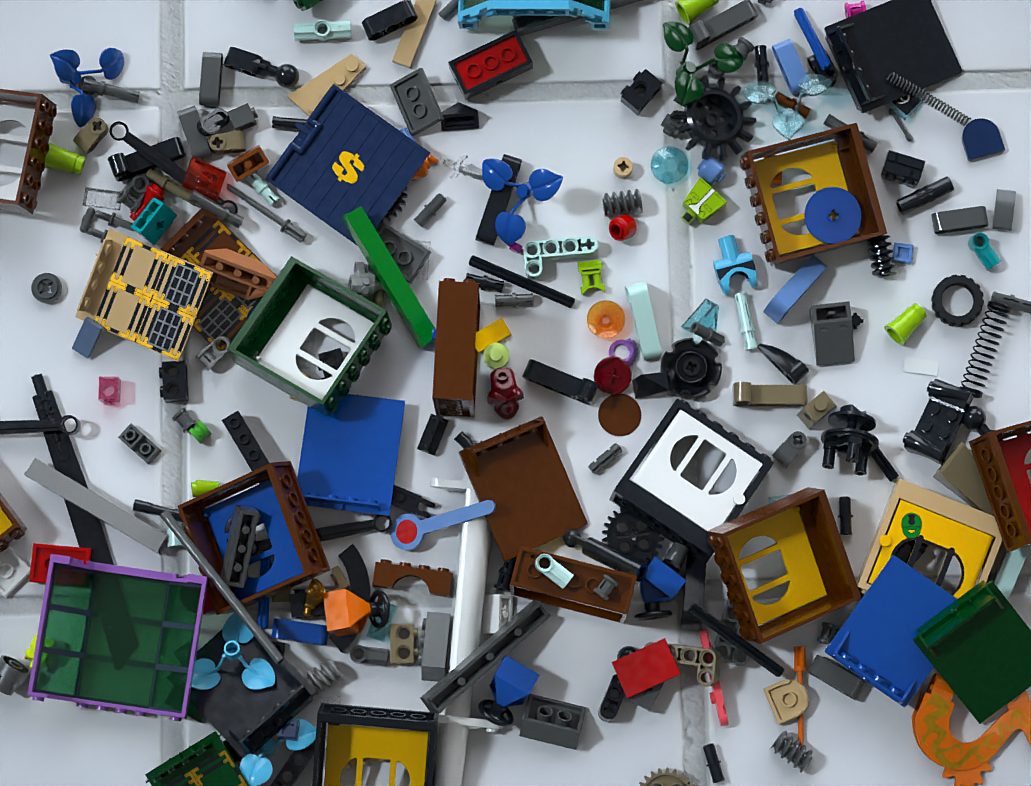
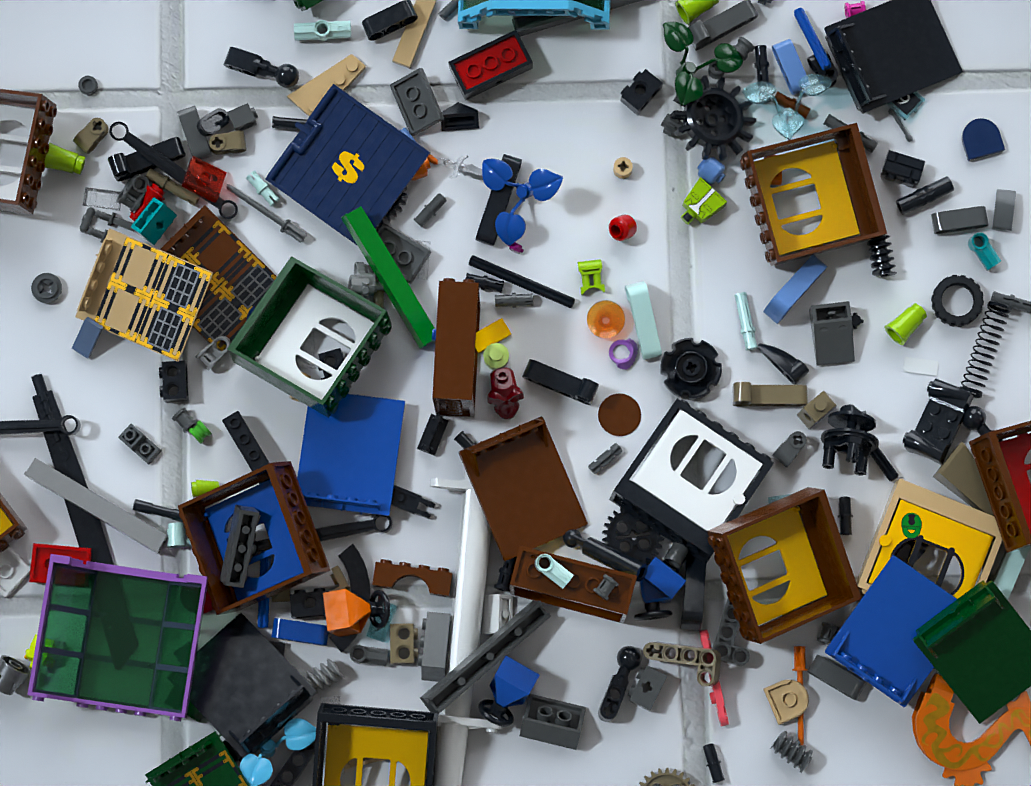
(66, 66): blue plant -> none
(104, 383): clear pink brick -> none
(110, 90): dark grey pin -> none
(211, 79): dark grey beam -> none
(222, 212): dark grey pin -> none
(222, 587): dark grey piece -> none
(237, 273): nougat wedge -> none
(247, 163): dark orange brick -> none
(256, 676): medium azure plant -> none
(289, 731): dark blue tile -> none
(314, 596): pearl gold piece -> none
(409, 530): medium blue piece -> none
(561, 253): light aqua beam -> none
(613, 375): dark red tile -> none
(622, 202): dark grey piece -> none
(646, 668): red tile -> none
(651, 384): black slope -> none
(669, 164): clear light blue dish -> none
(705, 314): clear light blue slope -> none
(707, 334): dark grey axle -> none
(733, 264): medium azure connector -> none
(736, 640): black axle -> none
(843, 205): blue piece -> none
(897, 77): dark grey piece -> none
(902, 253): medium blue tile -> none

